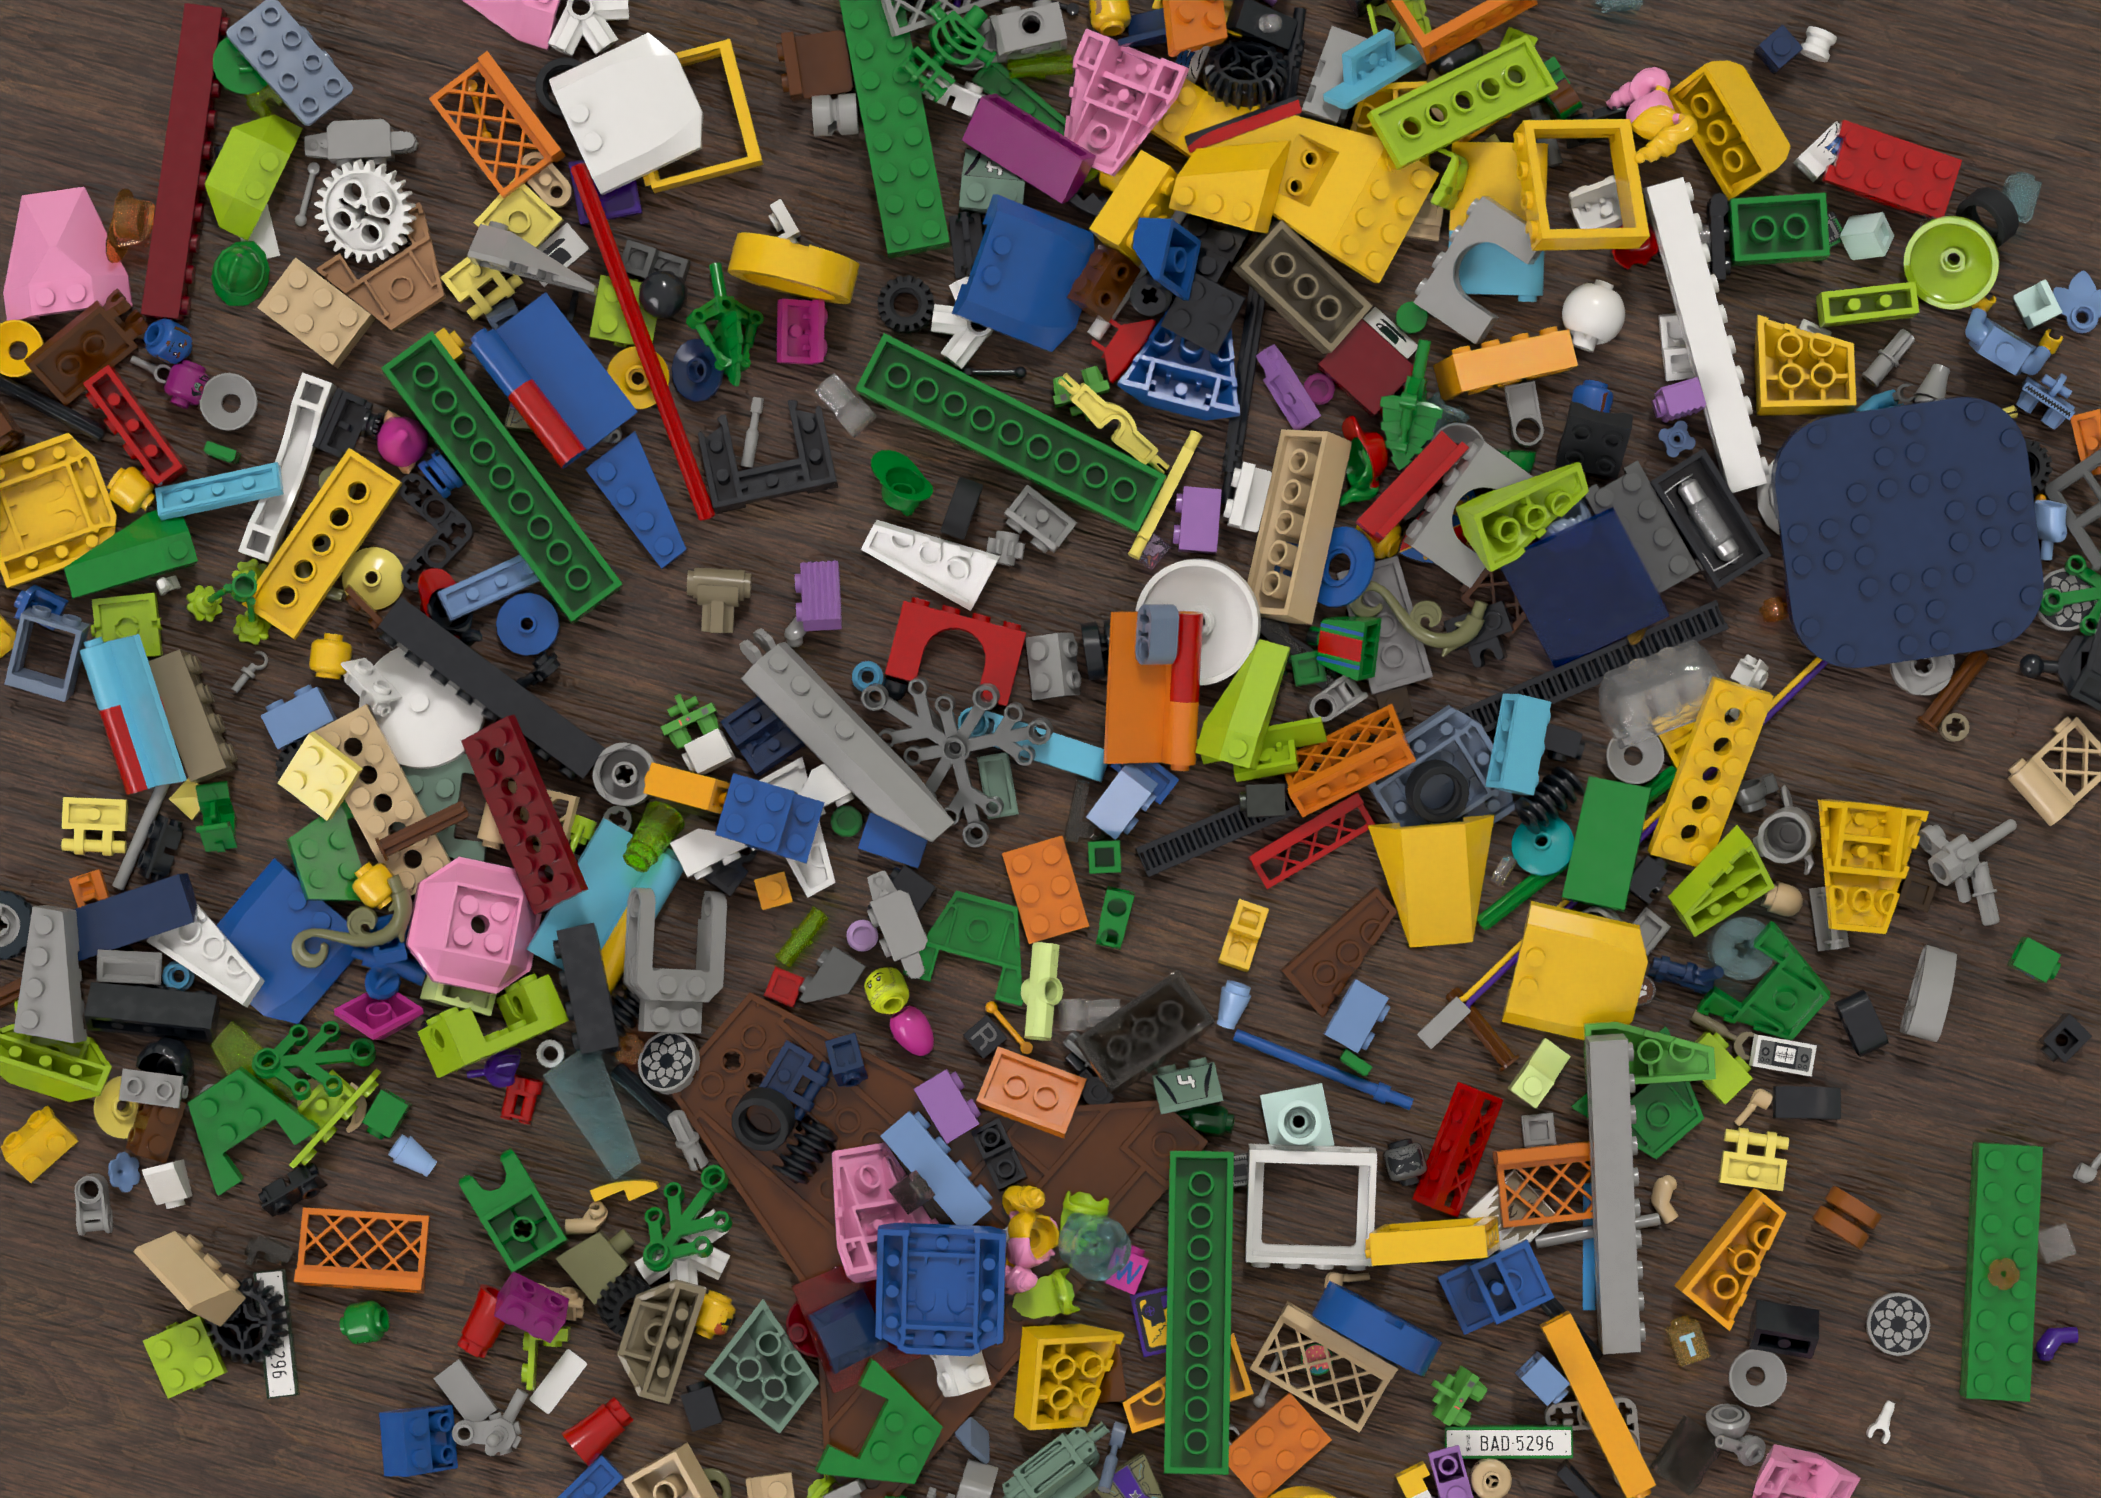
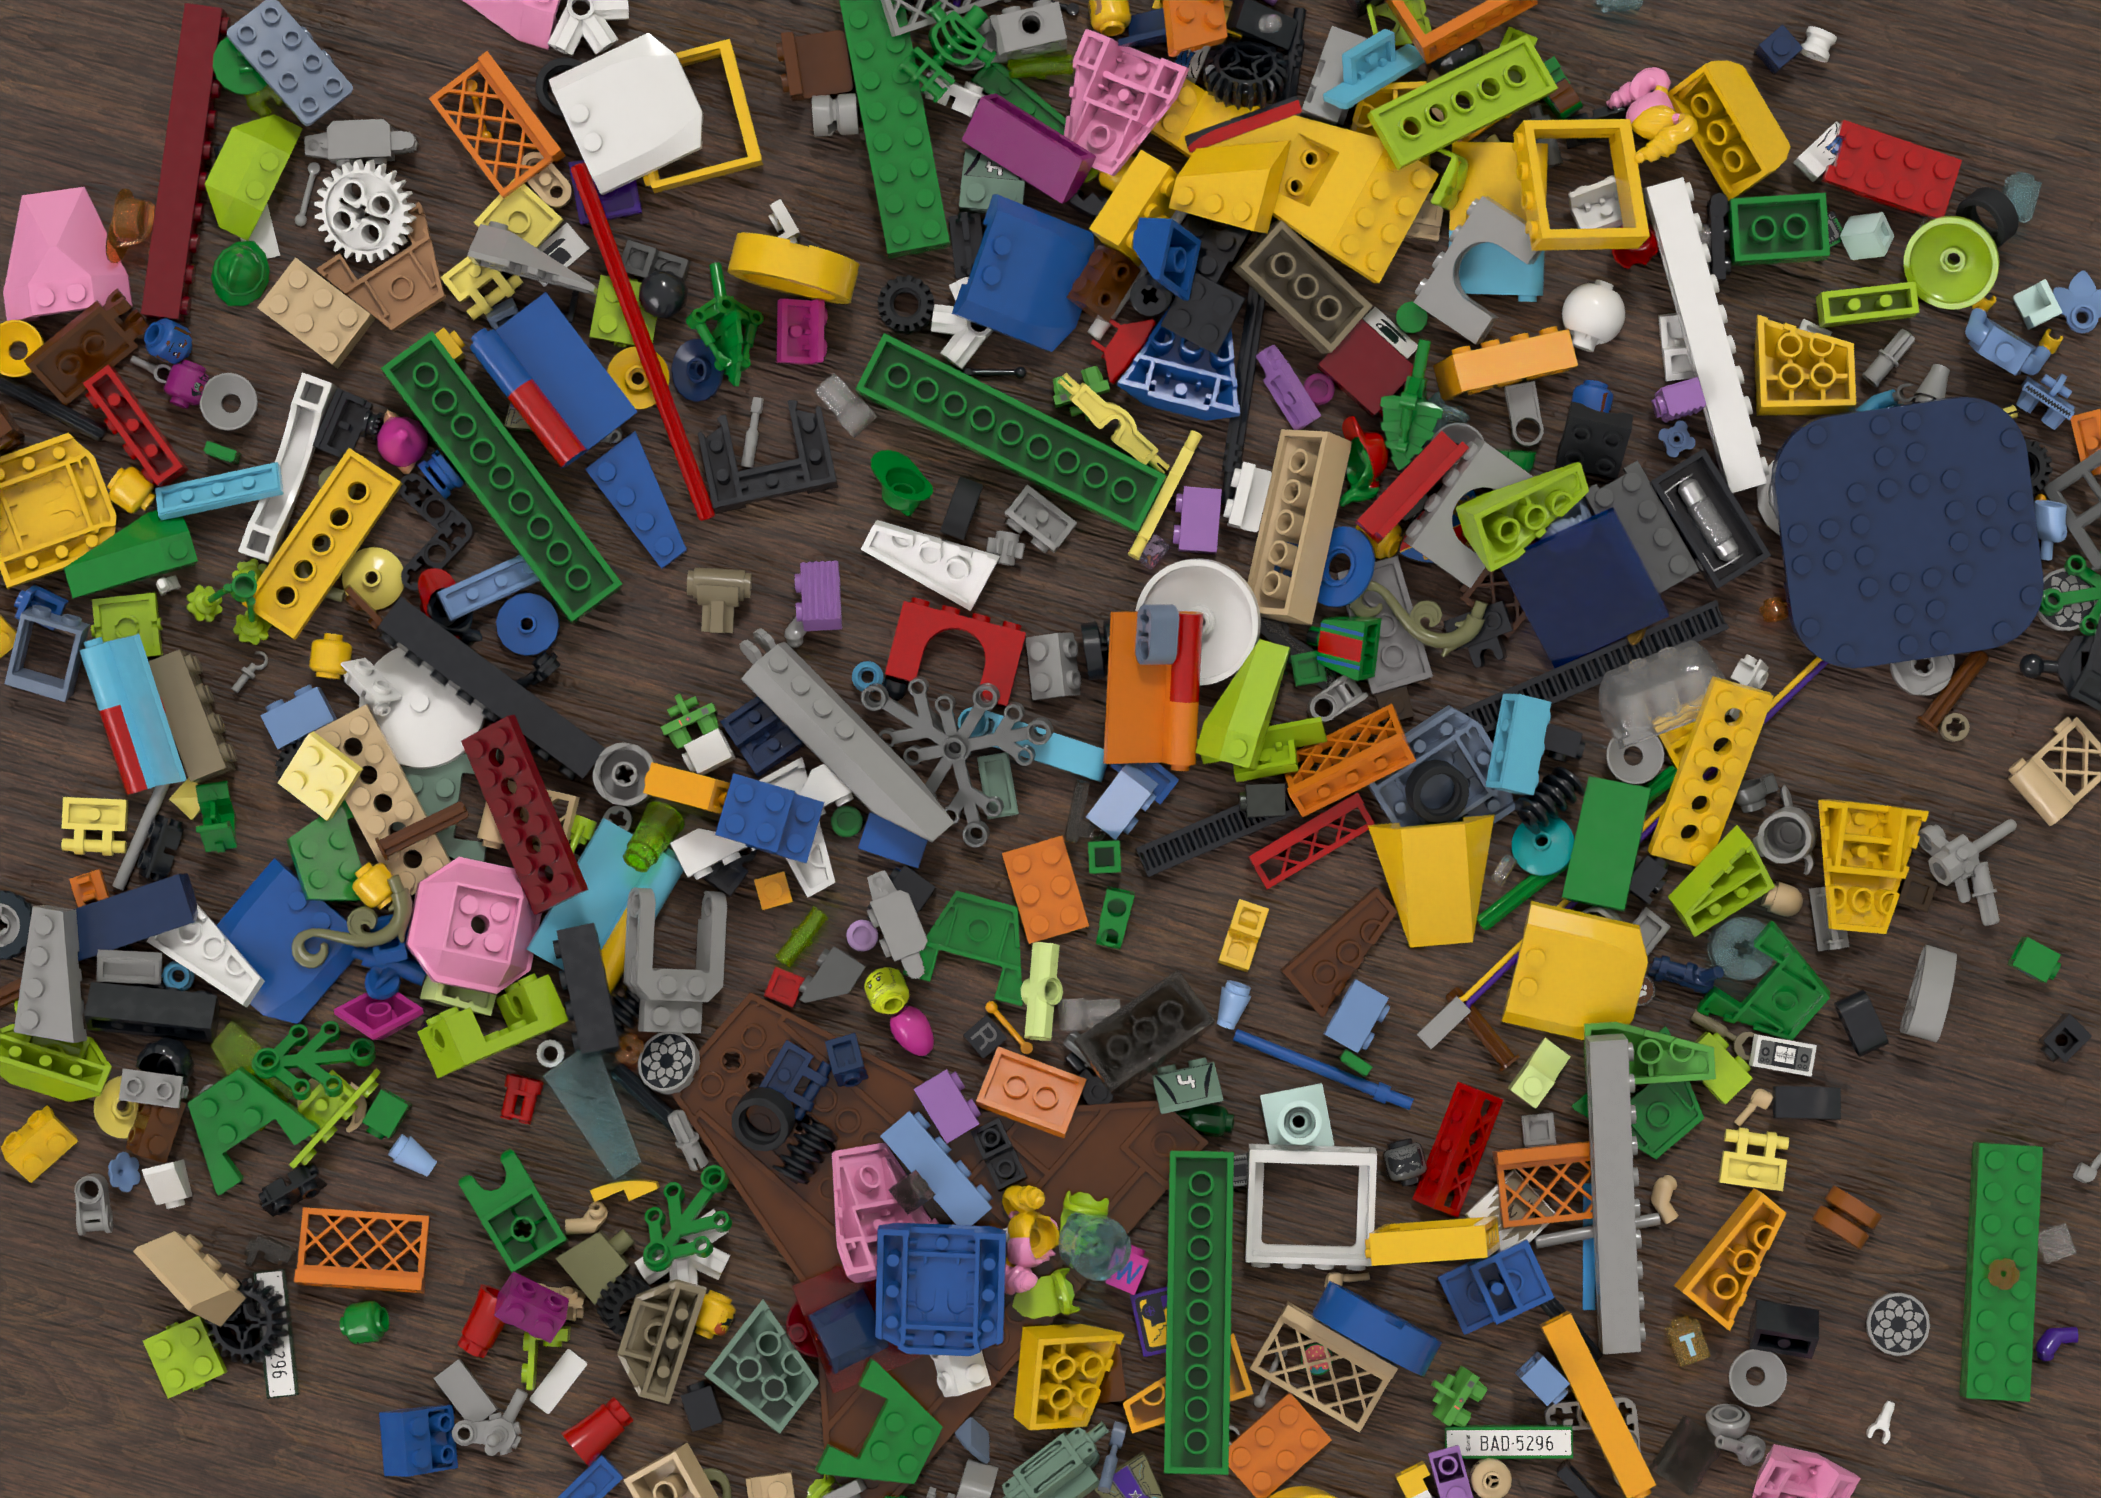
(499, 1068): dark purple piece -> none

